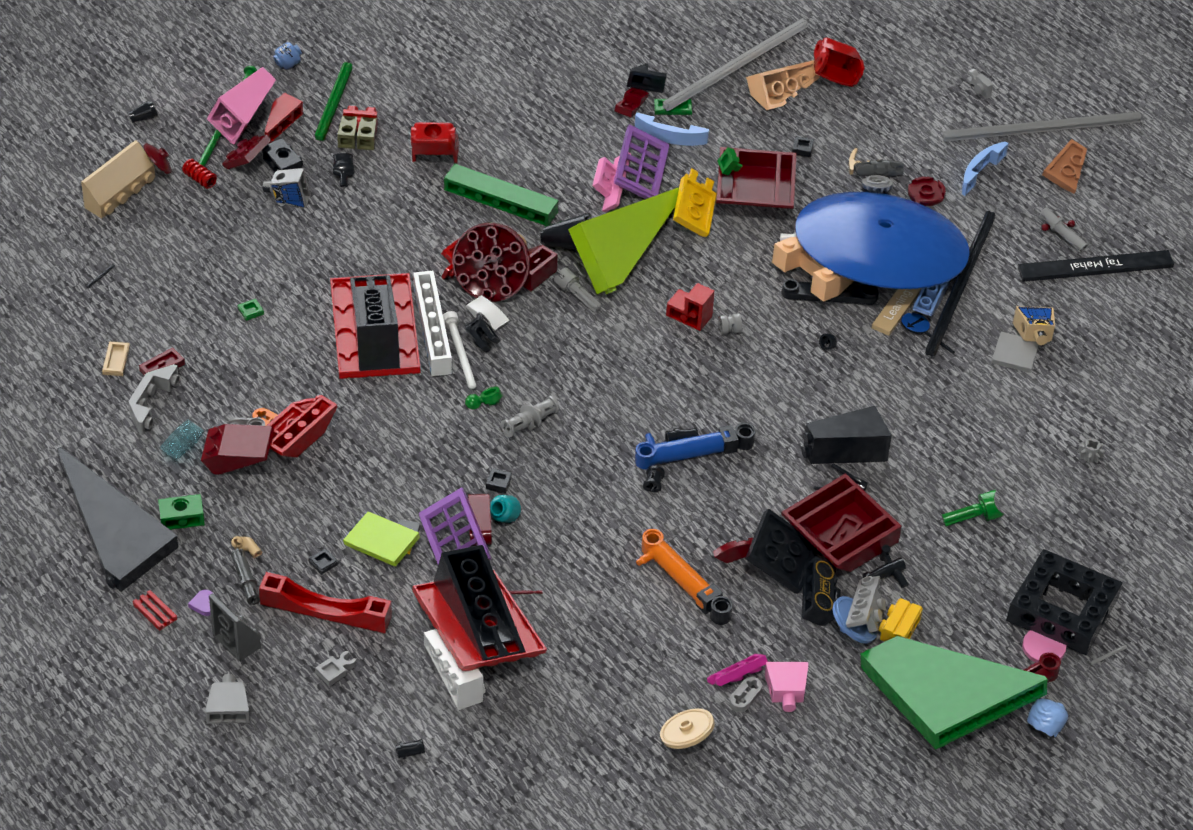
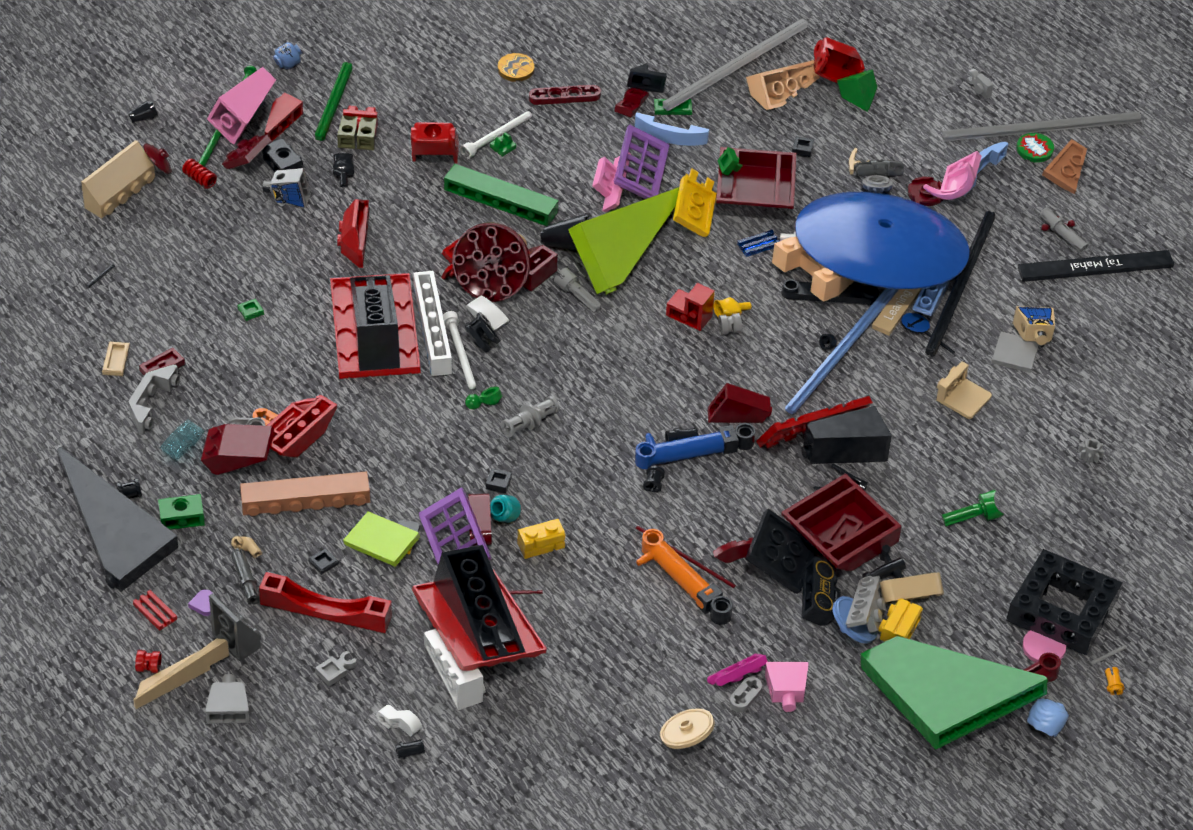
(130, 488): none -> black bush
(148, 661): none -> red wheel
(181, 672): none -> tan wedge
(305, 493): none -> brick
(354, 231): none -> red wedge
(404, 719): none -> white piece
(471, 148): none -> white piece
(503, 144): none -> green tile
(515, 67): none -> tile
(541, 538): none -> yellow brick
(564, 93): none -> dark red beam
(697, 563): none -> dark red axle
(729, 306): none -> yellow piece
(739, 406): none -> dark red slope
(757, 241): none -> clear blue tile
(790, 428): none -> red wing
(840, 350): none -> medium blue axle
(859, 89): none -> green slope
(912, 587): none -> tan beam
(958, 178): none -> bright pink piece
(960, 393): none -> tan bracket
(1035, 147): none -> tile
(1114, 681): none -> light orange pin

